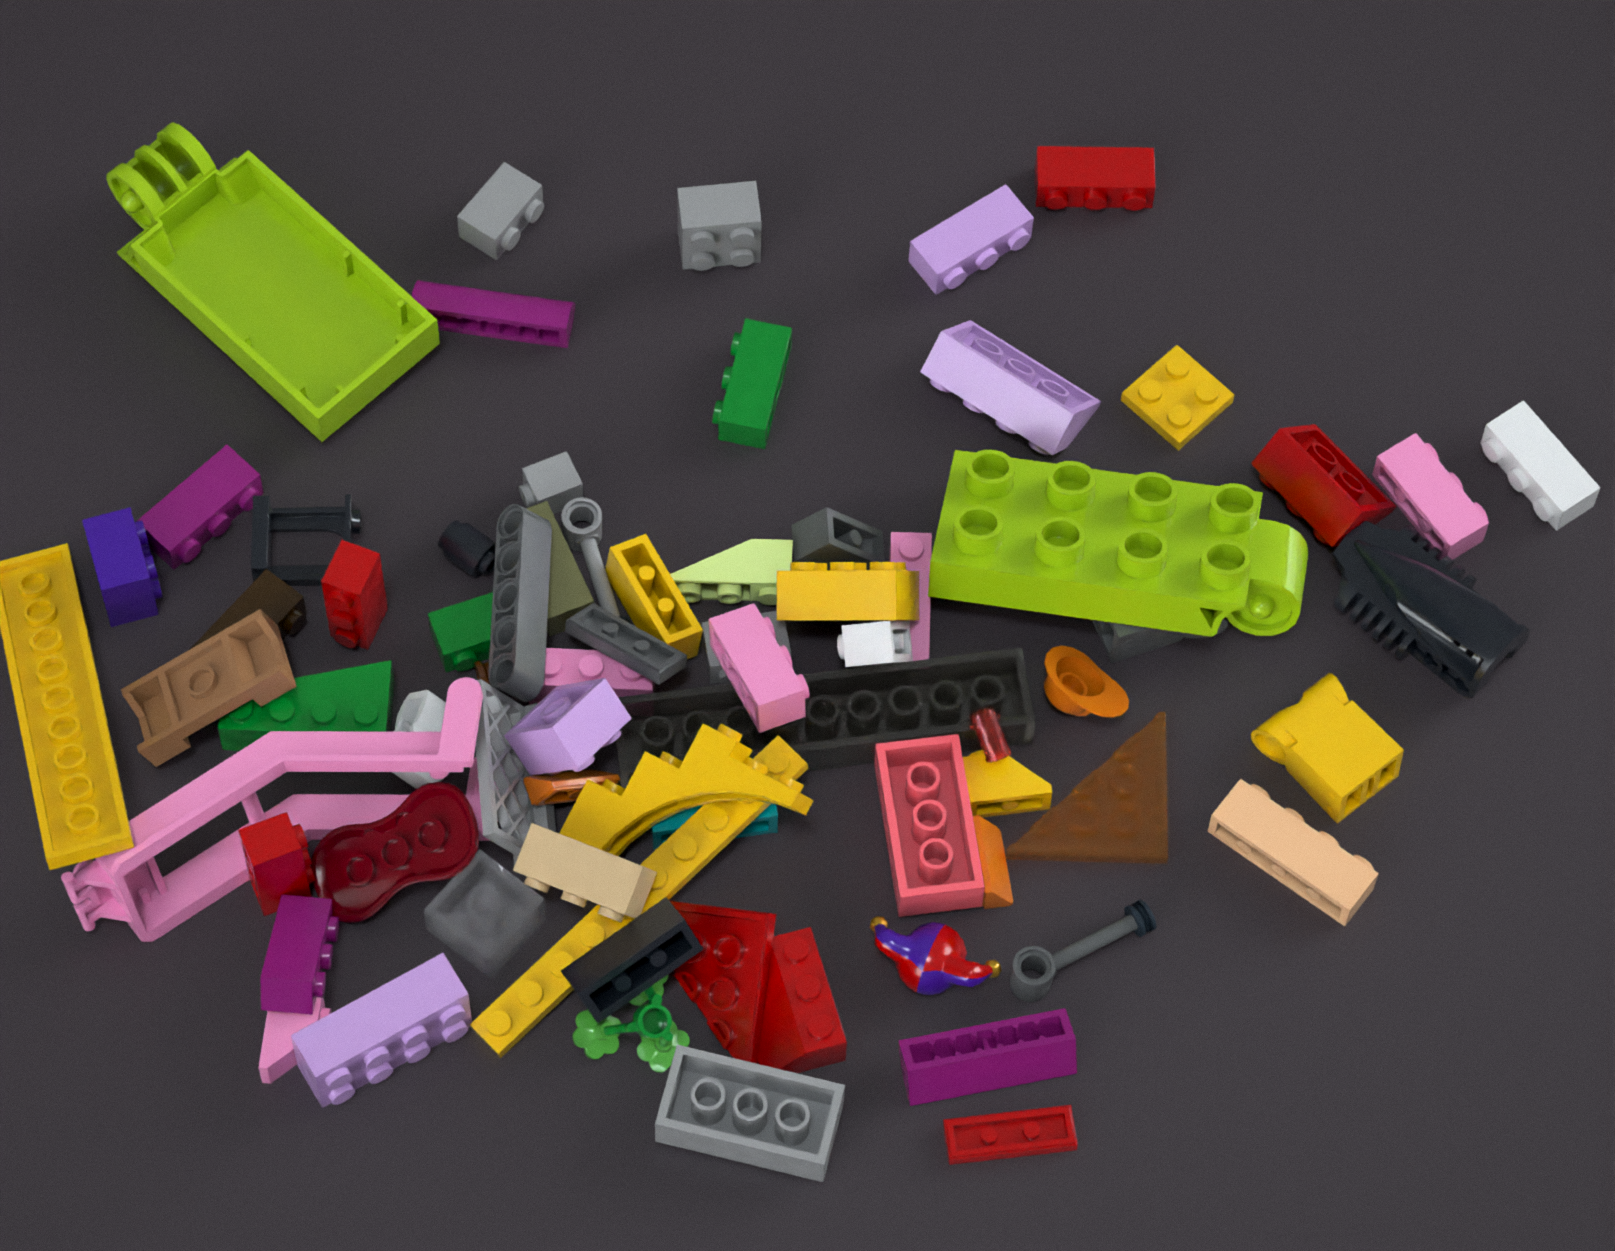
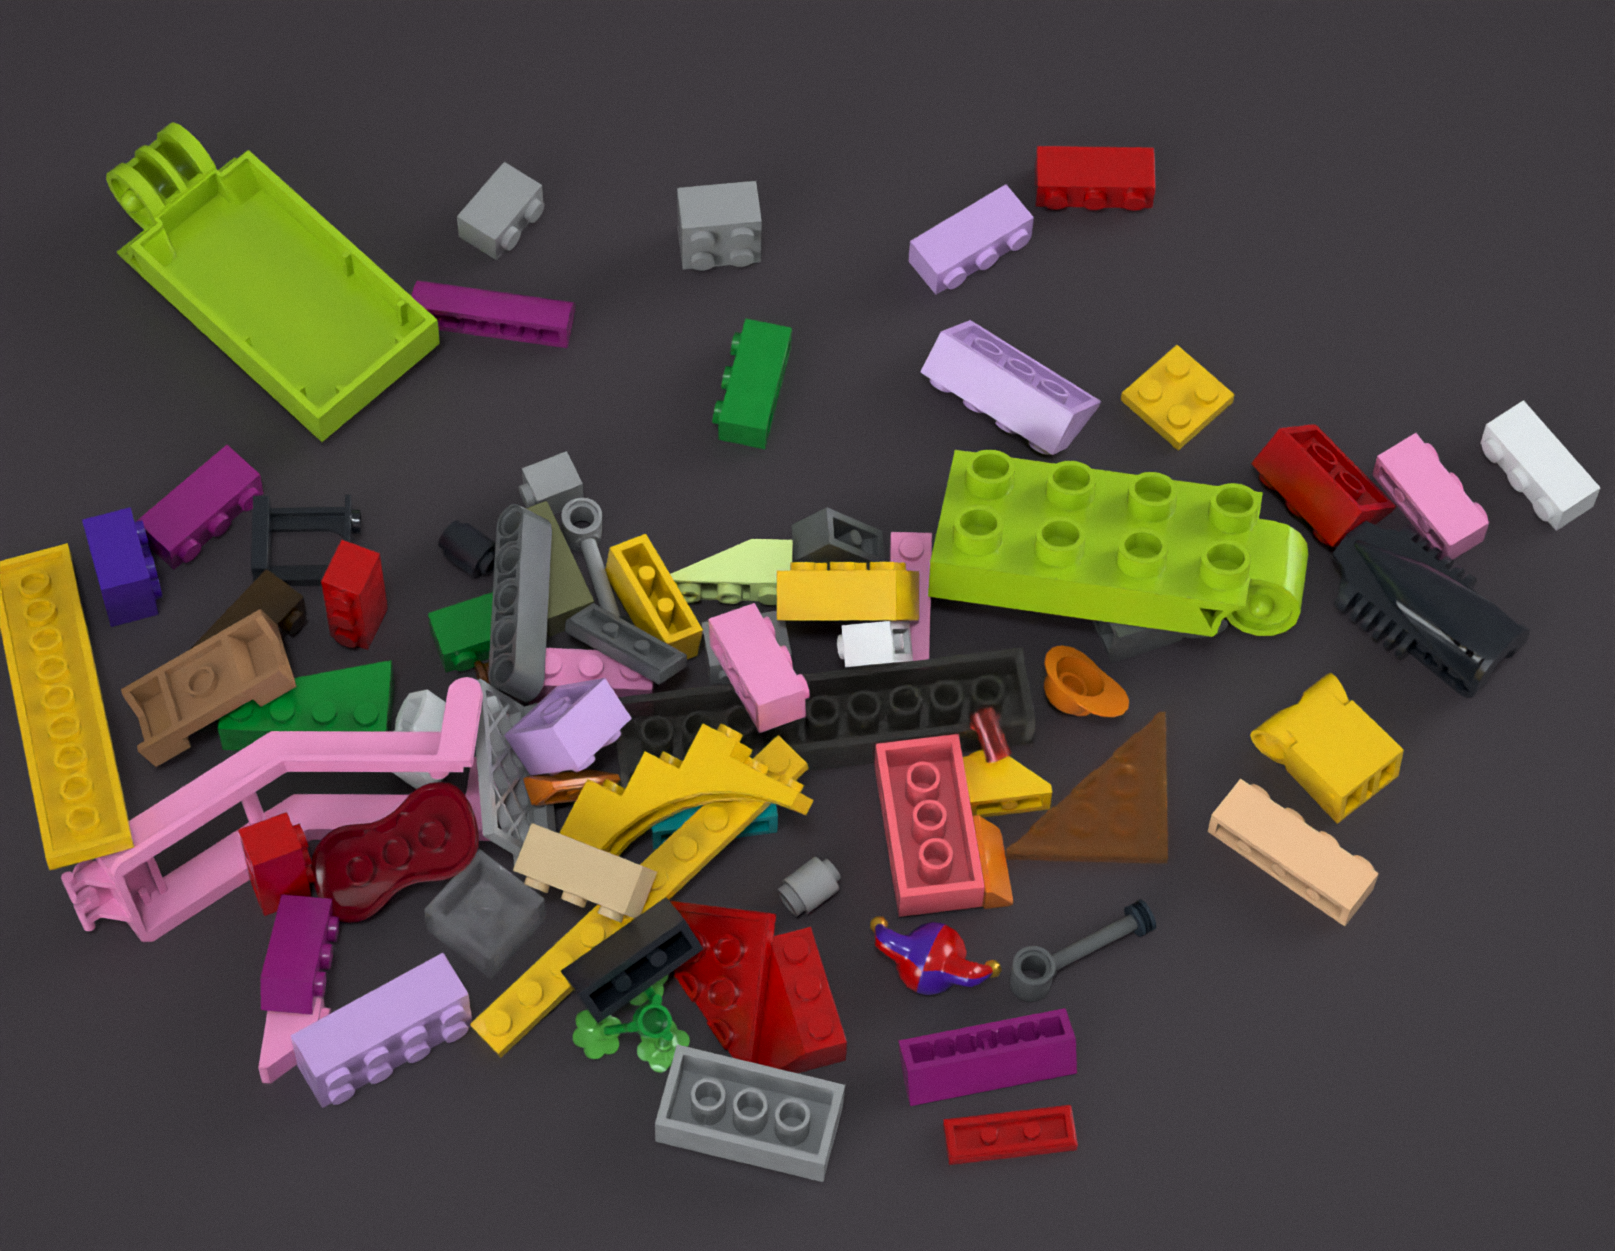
(809, 886): none -> light grey brick

